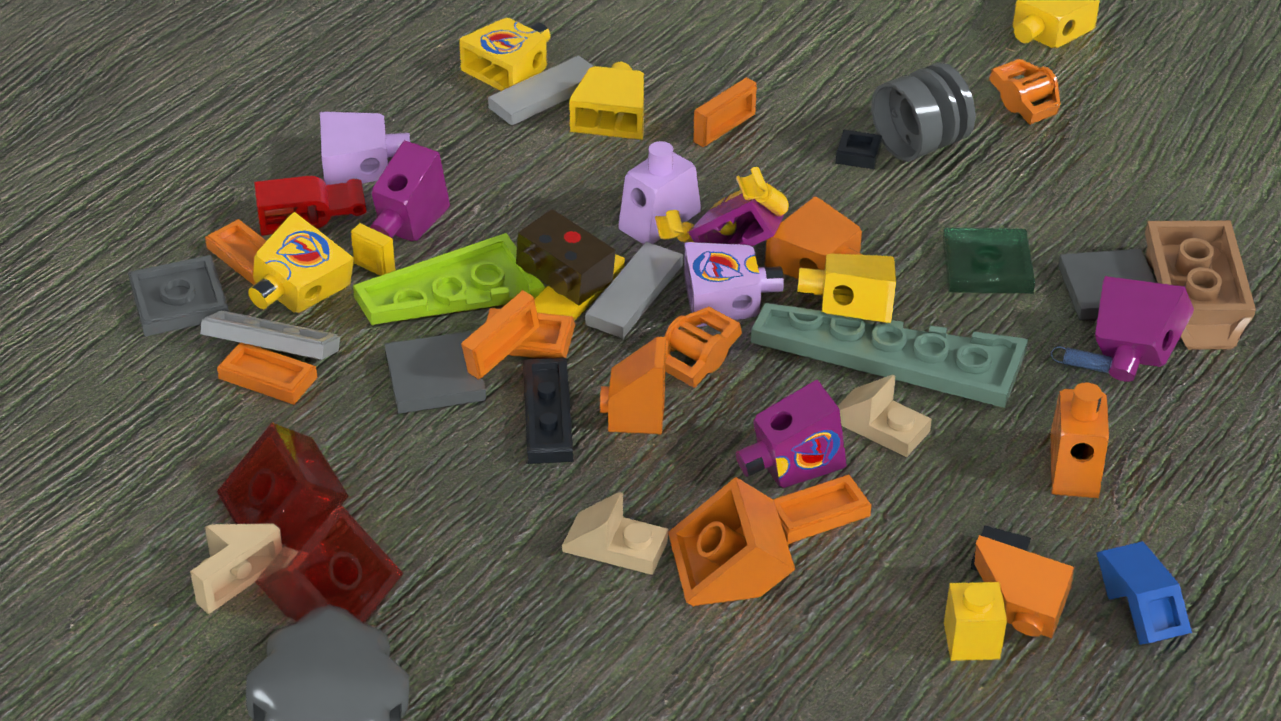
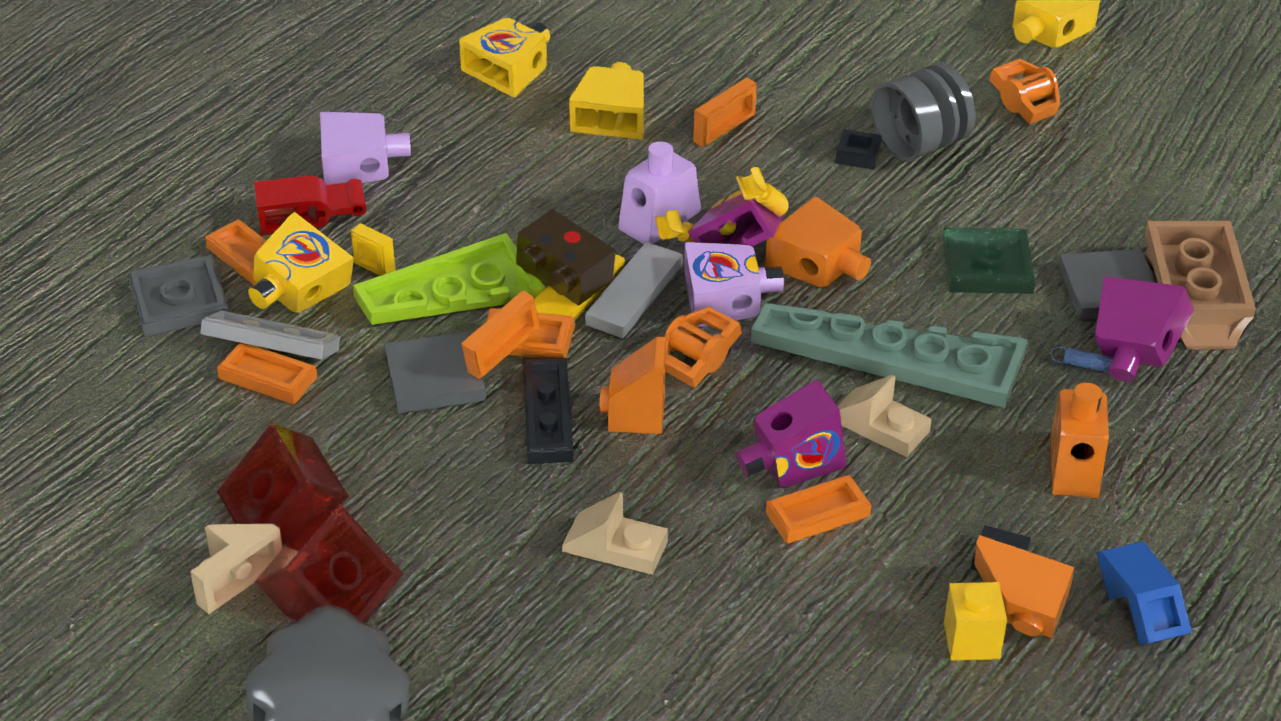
(410, 193): magenta torso -> none
(539, 91): light grey tile -> none
(731, 547): orange slope -> none
(853, 286): yellow torso -> none

